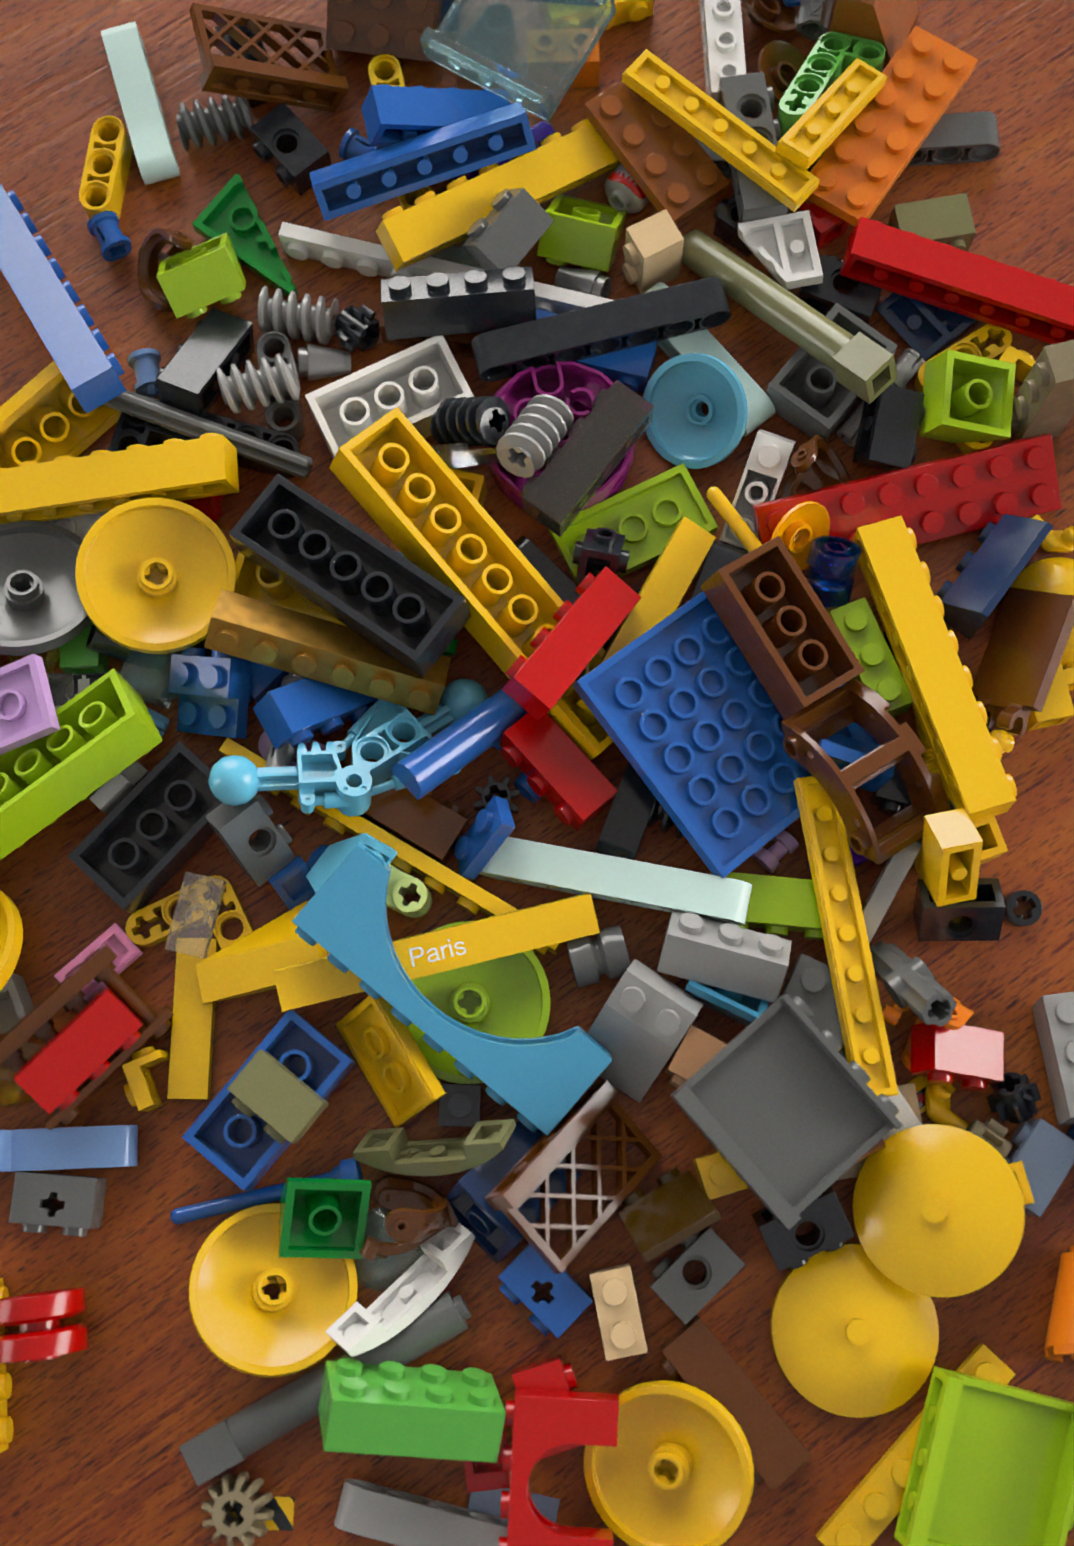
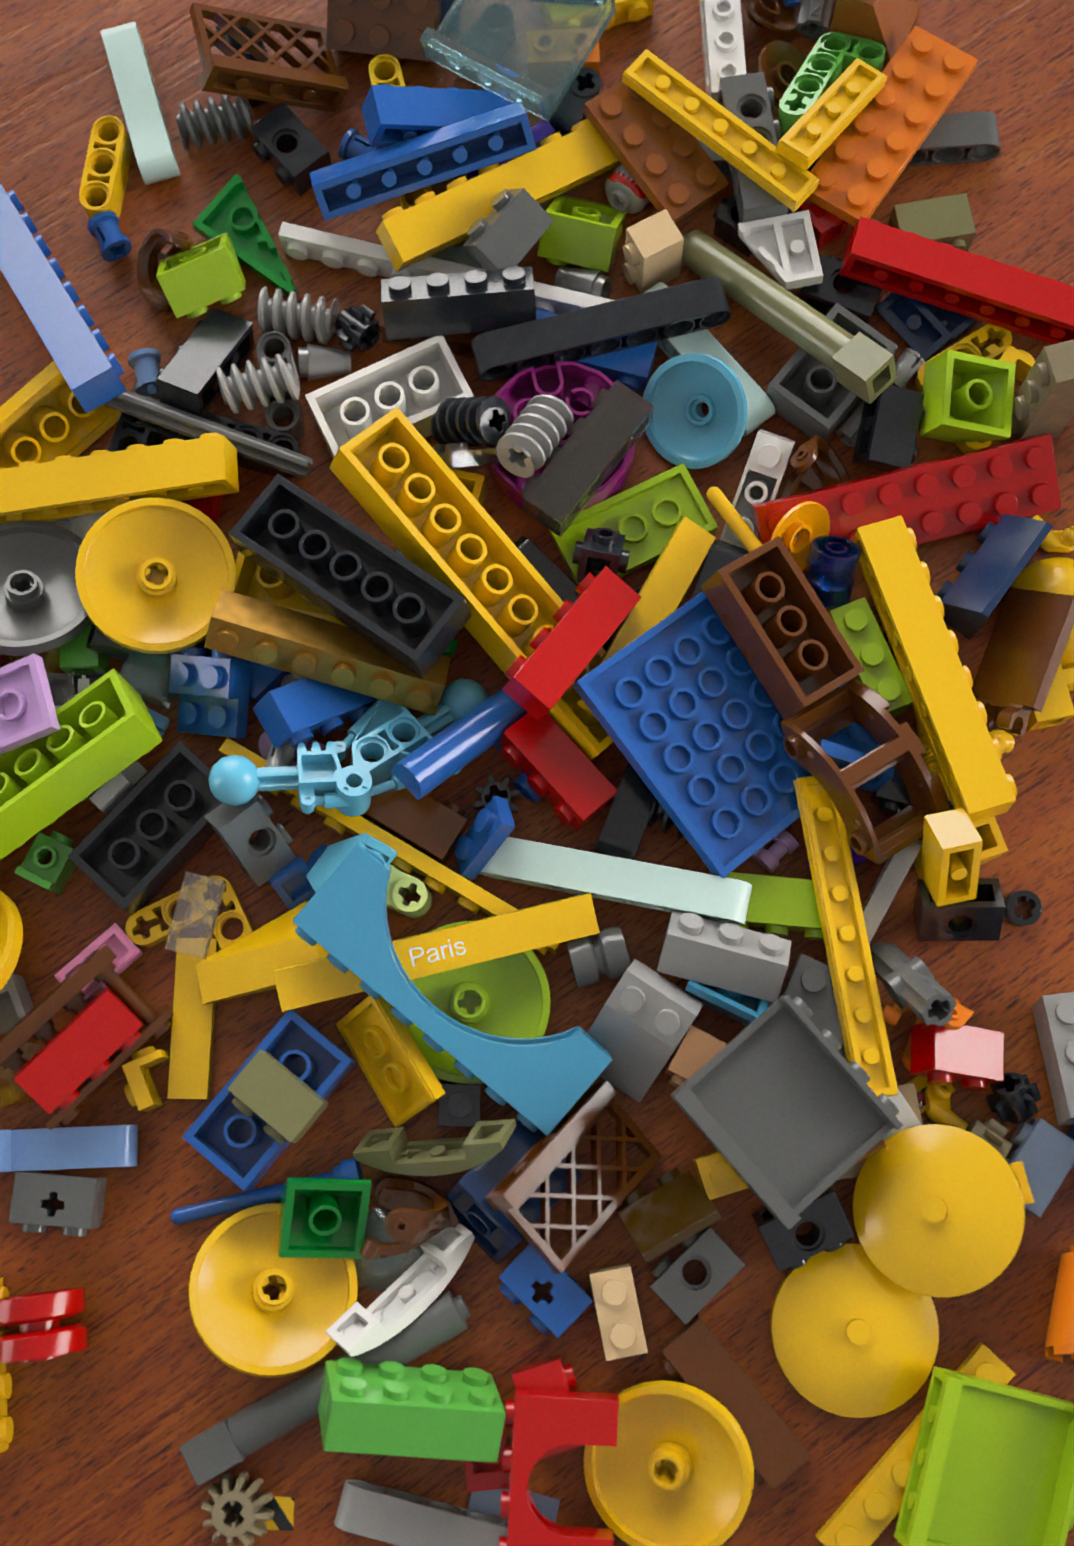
(55, 873): none -> bright green brick
(569, 112): none -> black piece

